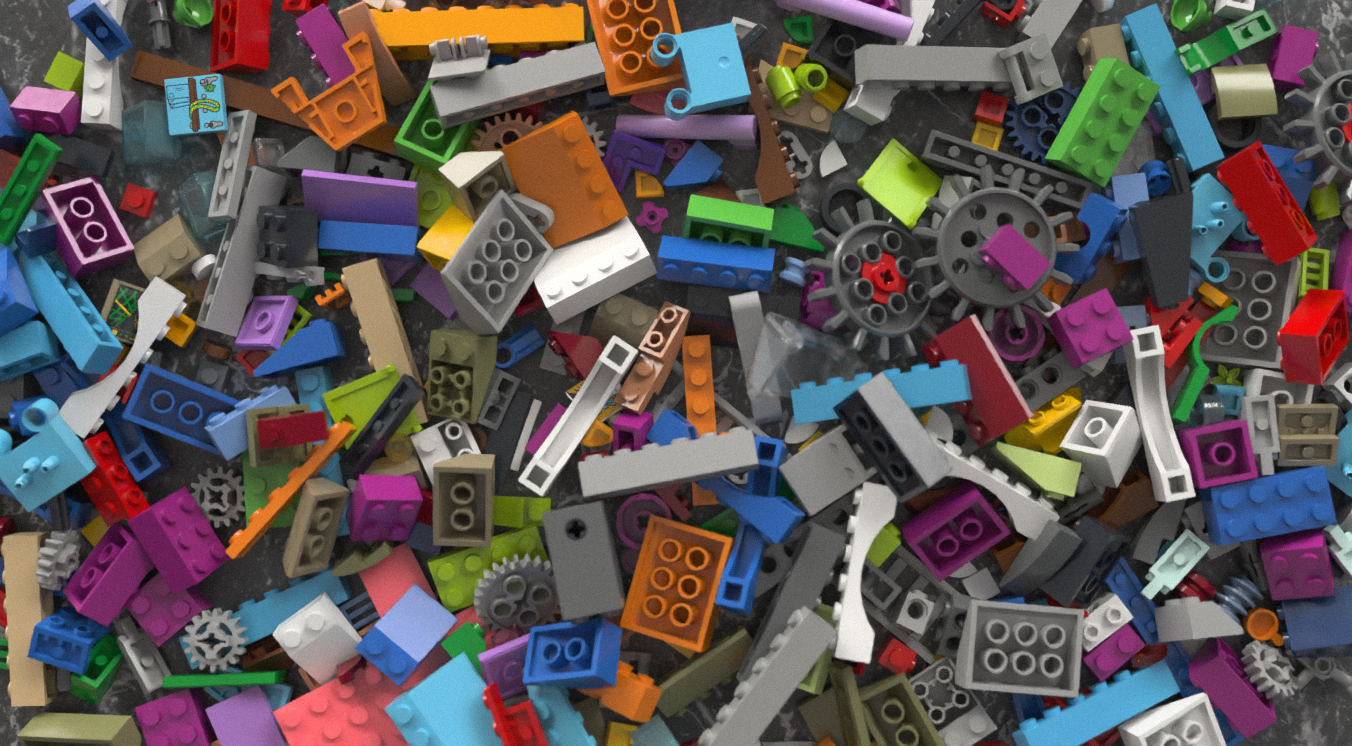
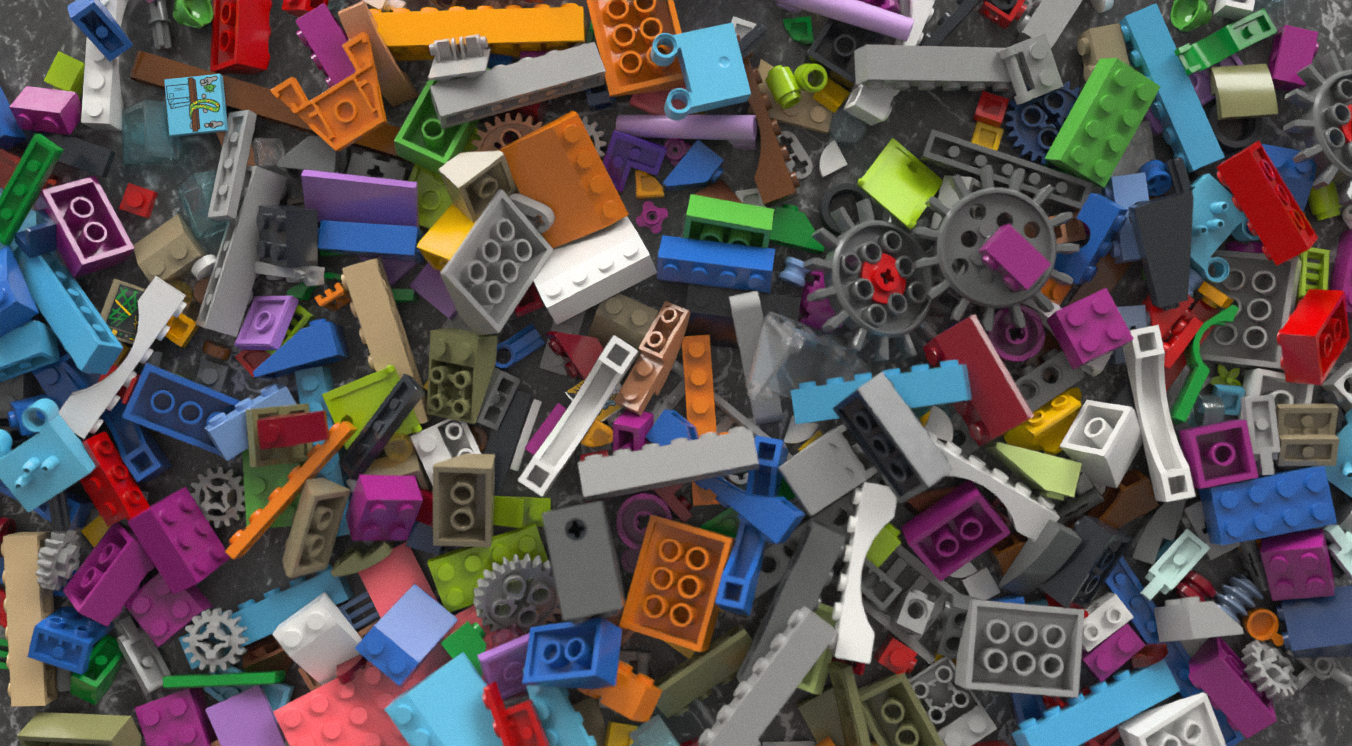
(791, 56): light orange tile -> none

